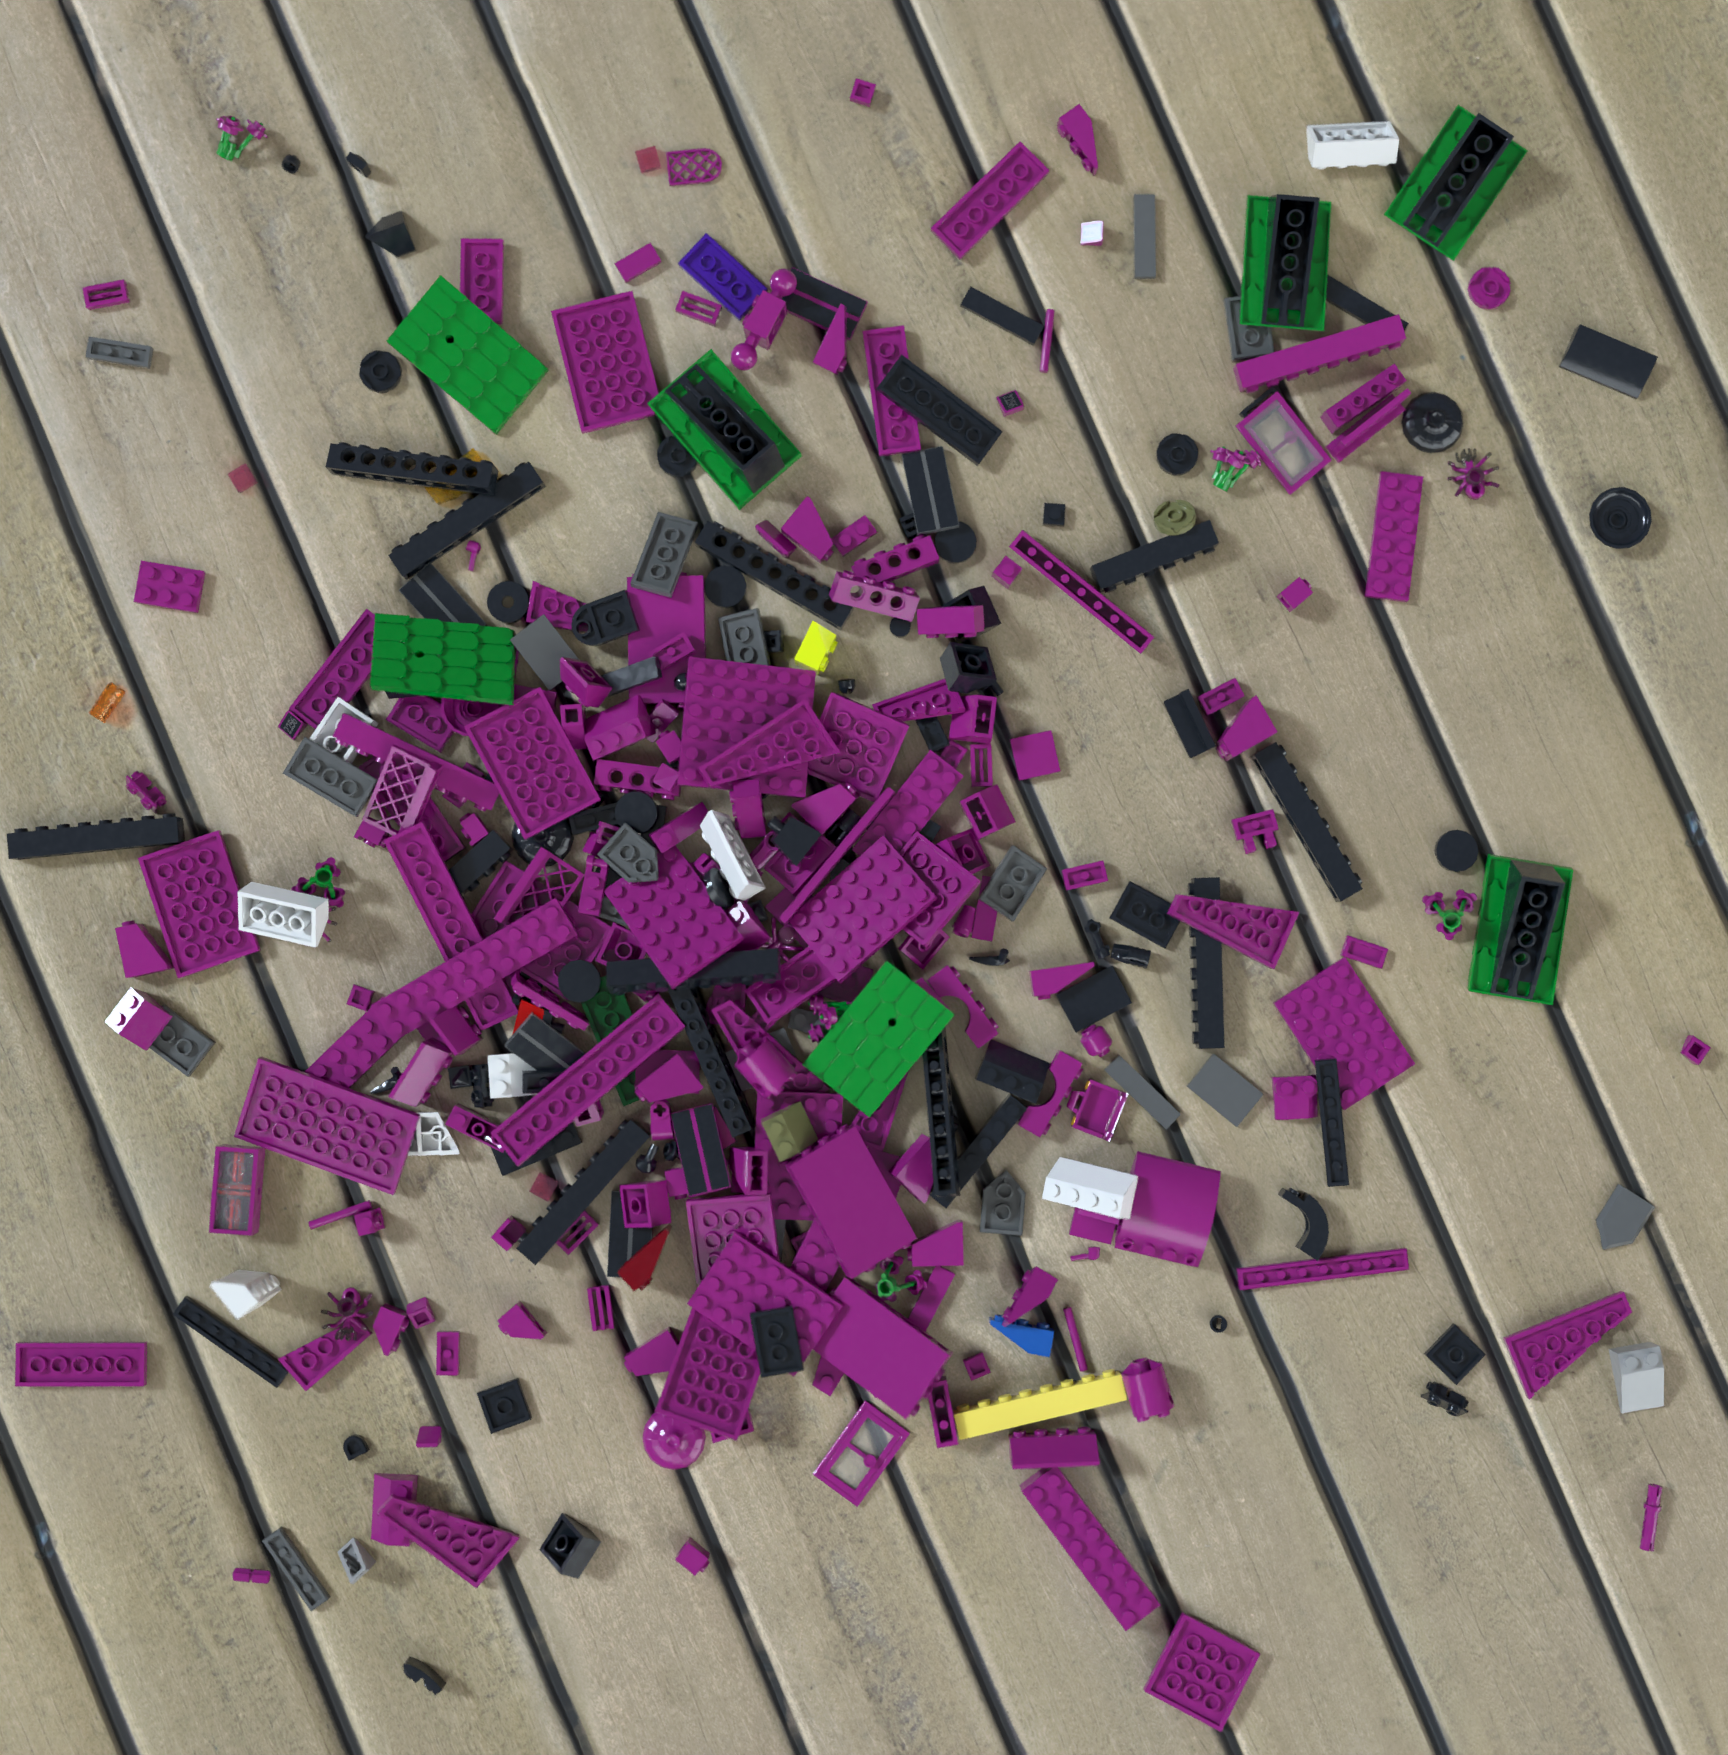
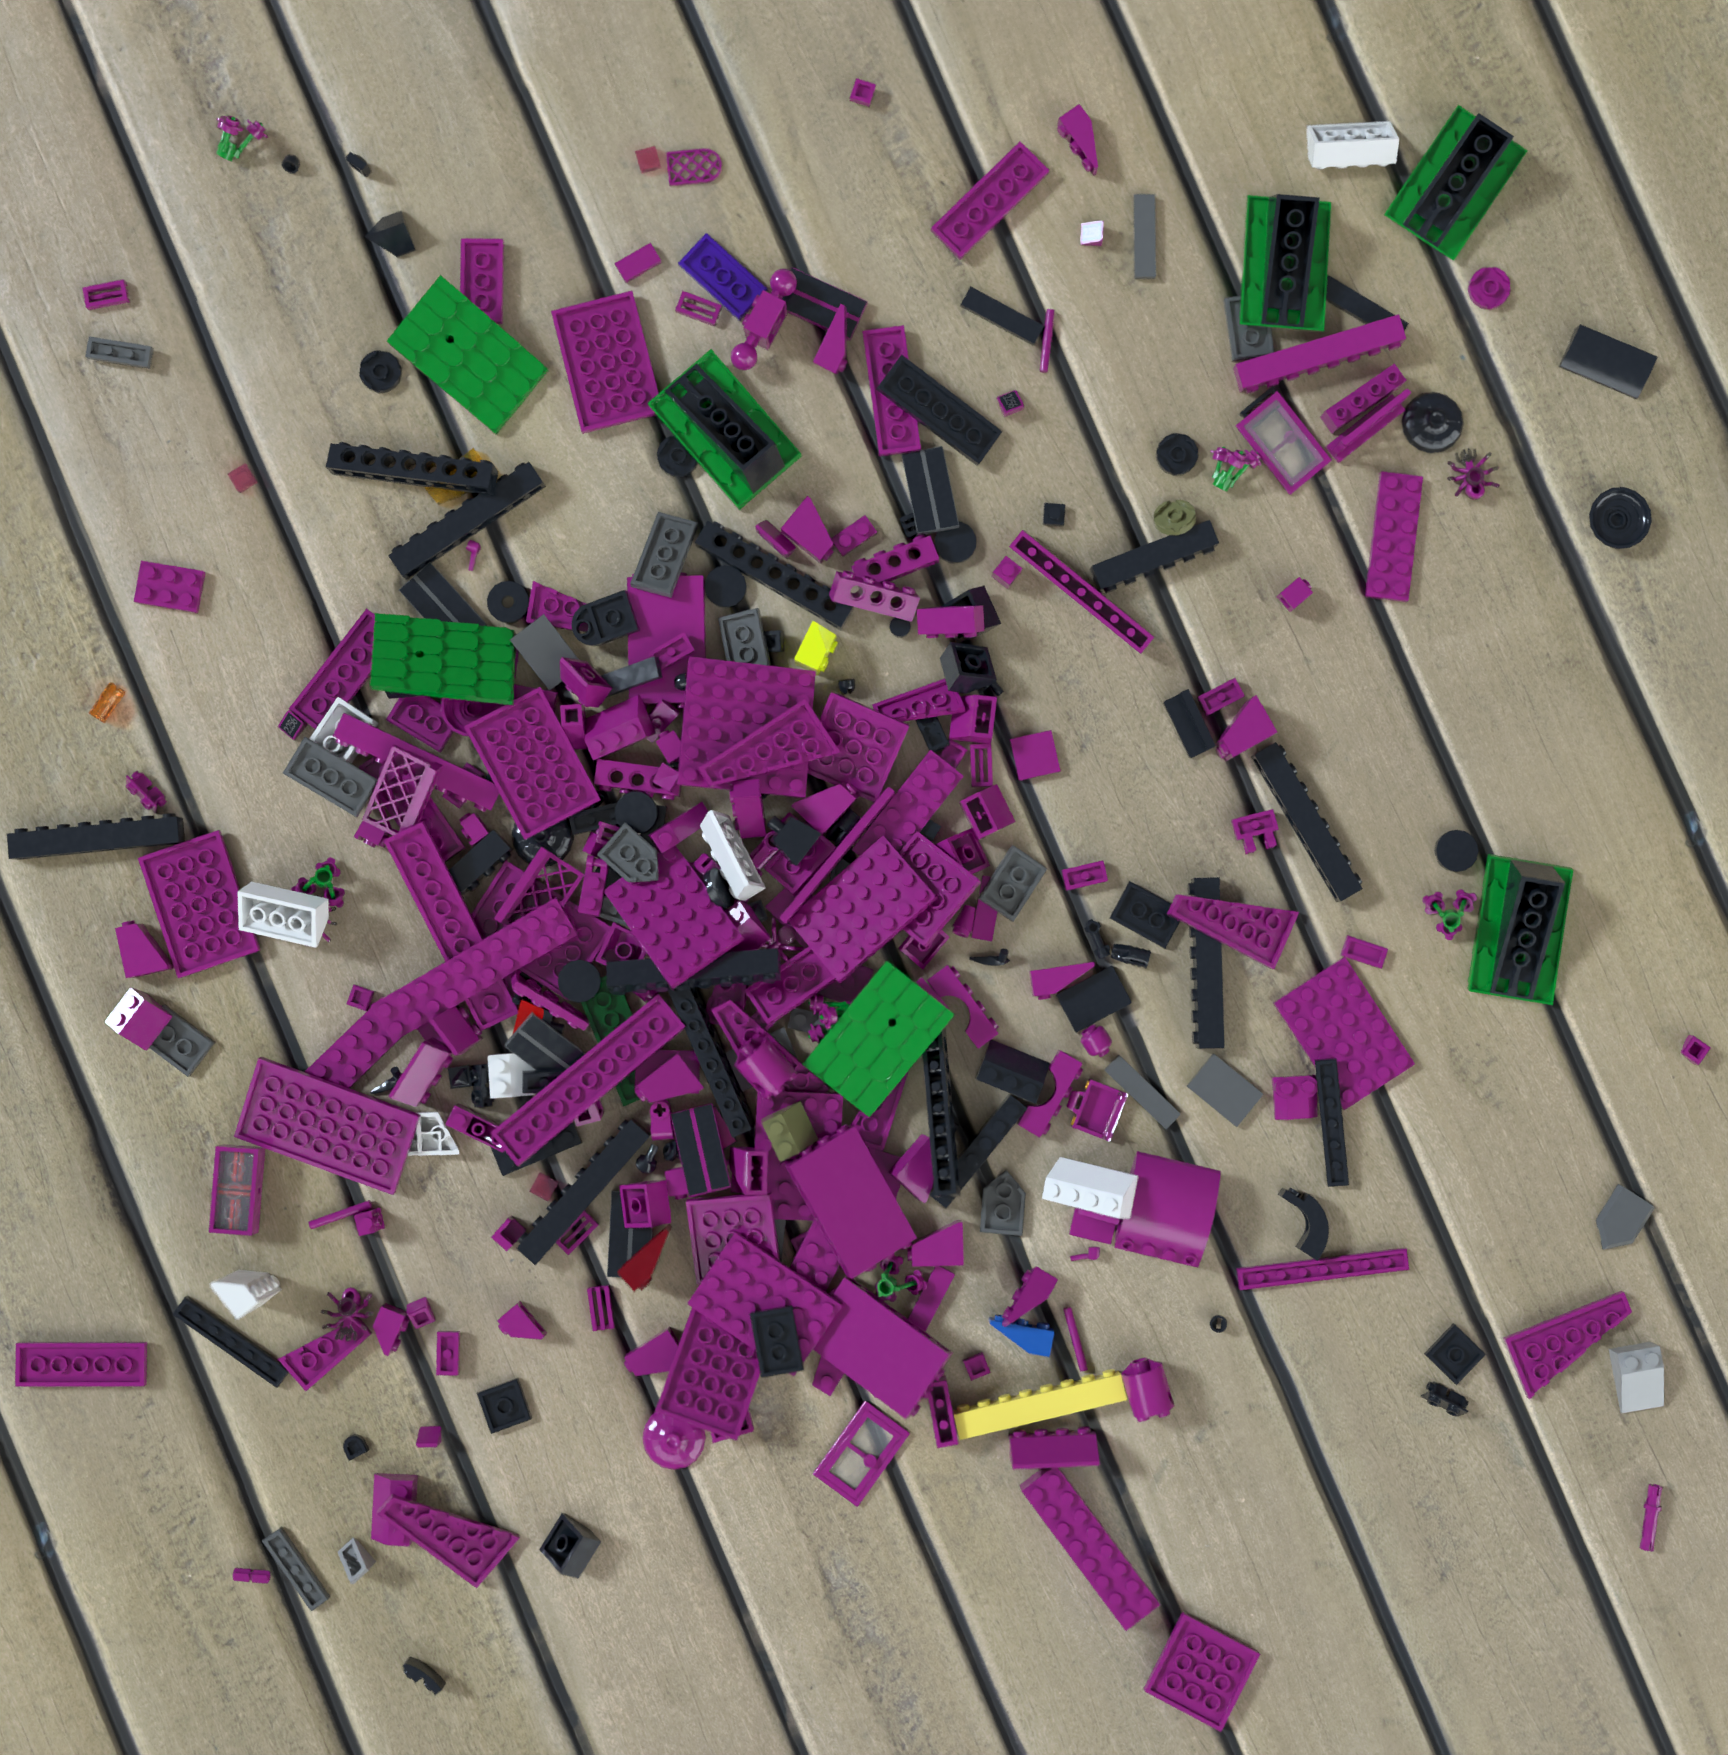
(693, 1557): magenta brick -> none

